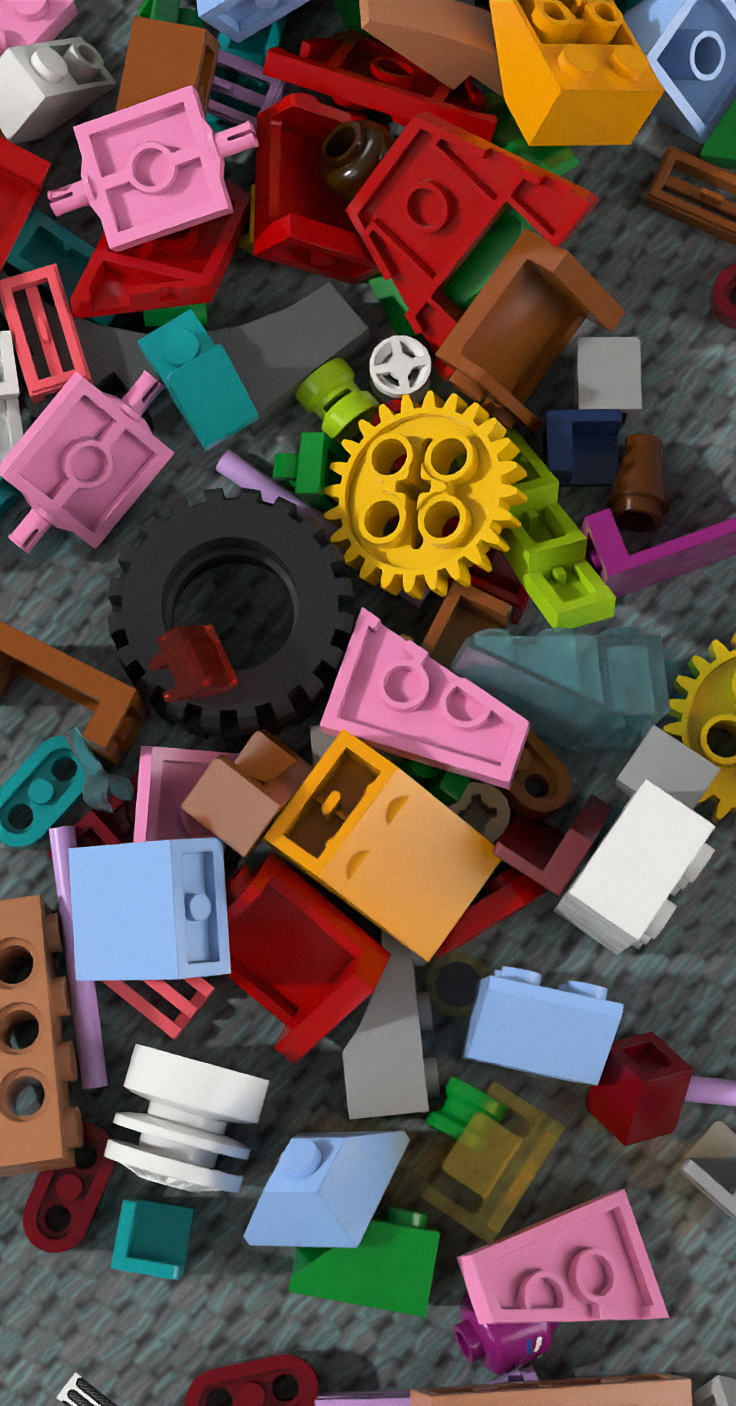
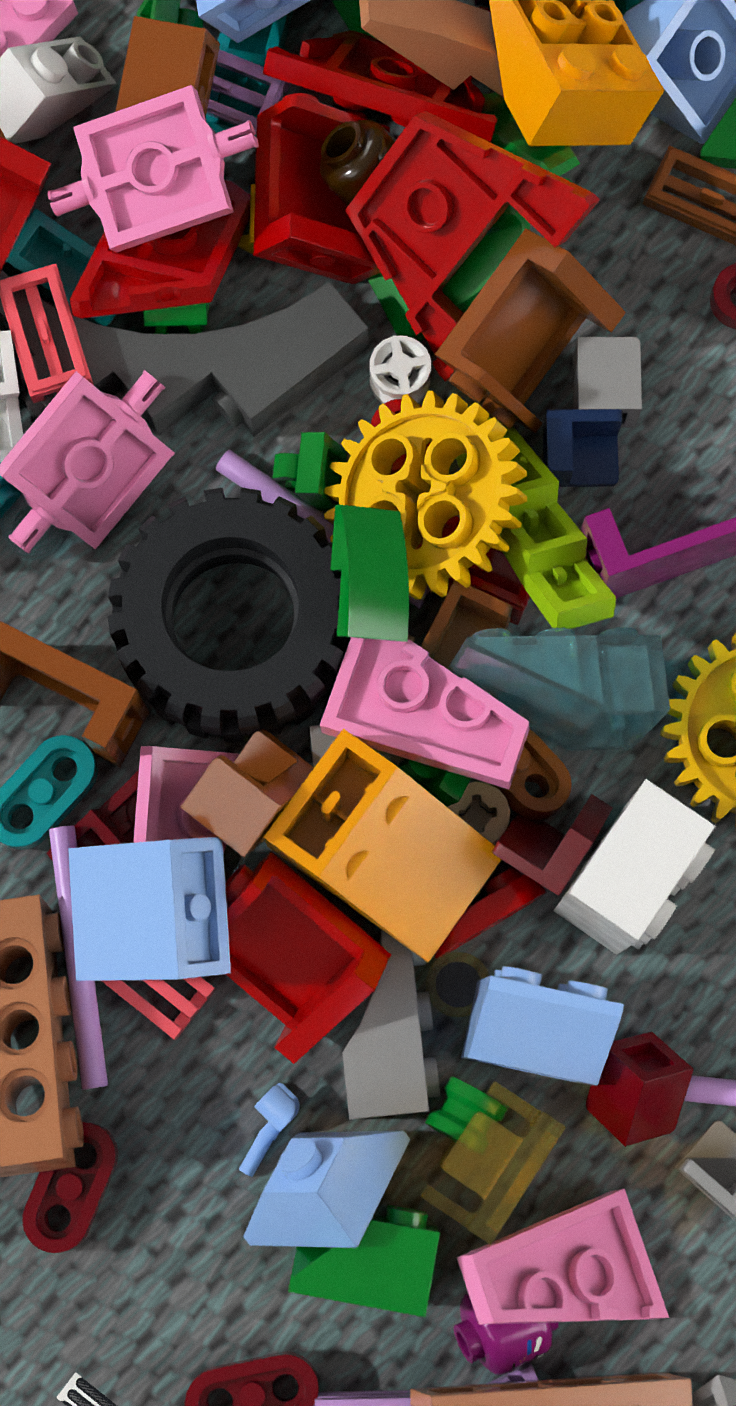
(97, 780): clear light blue hand -> none
(153, 1238): teal panel -> none
(186, 1120): white wheel -> none
(195, 663): clear red tile -> none
(199, 379): teal slope -> none
(279, 1108): none -> light blue hand
(336, 399): lime wheel -> none
(374, 573): none -> green slope
(639, 488): reddish brown cone -> none
(669, 767): light grey panel -> none

